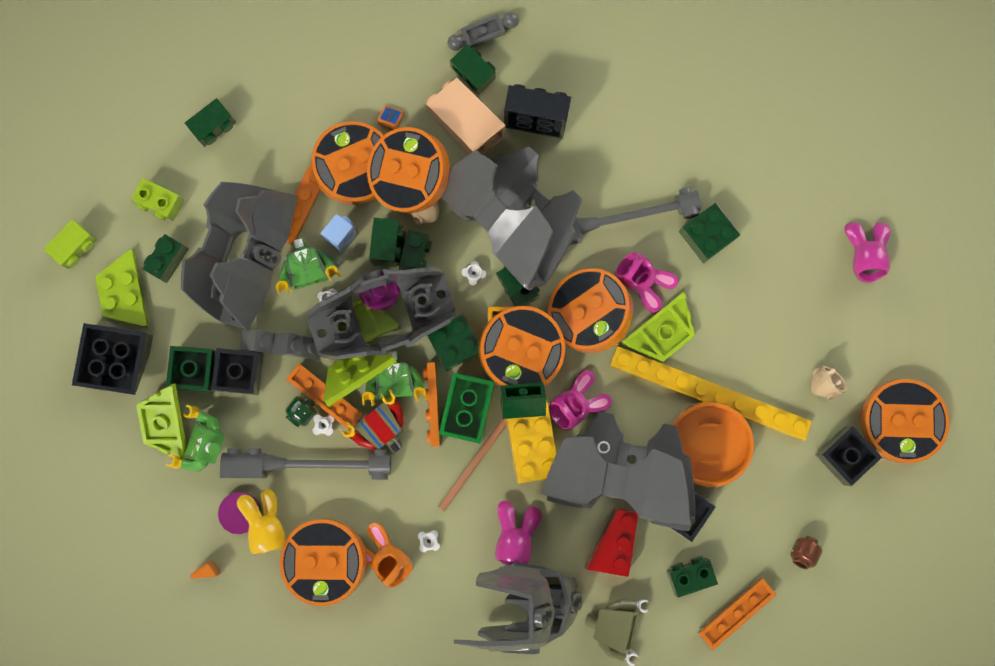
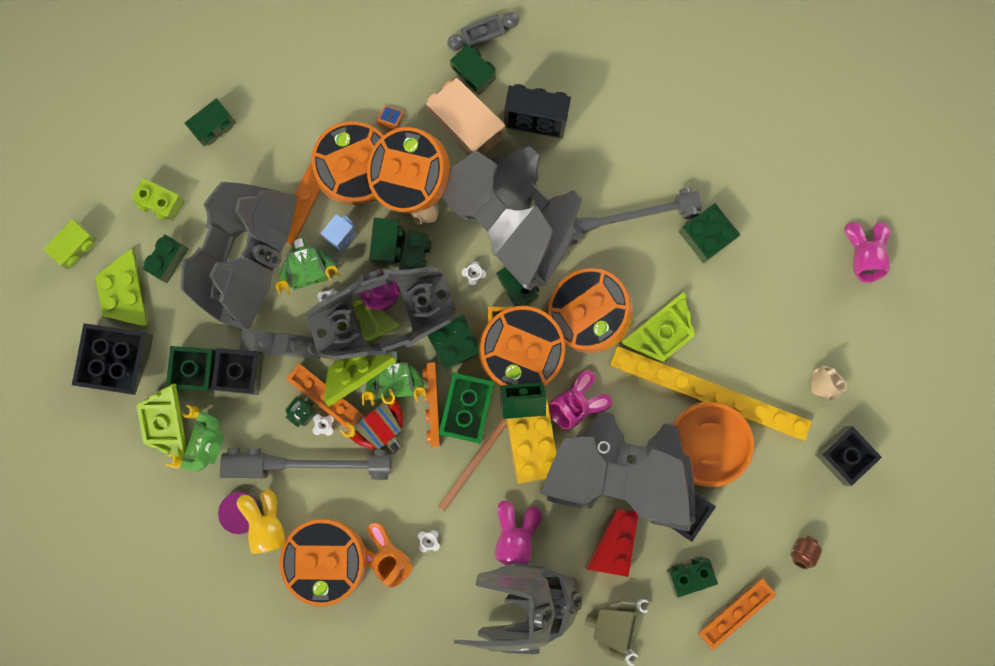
(206, 571): orange slope -> none
(639, 274): dark pink piece -> none
(905, 421): piece -> none

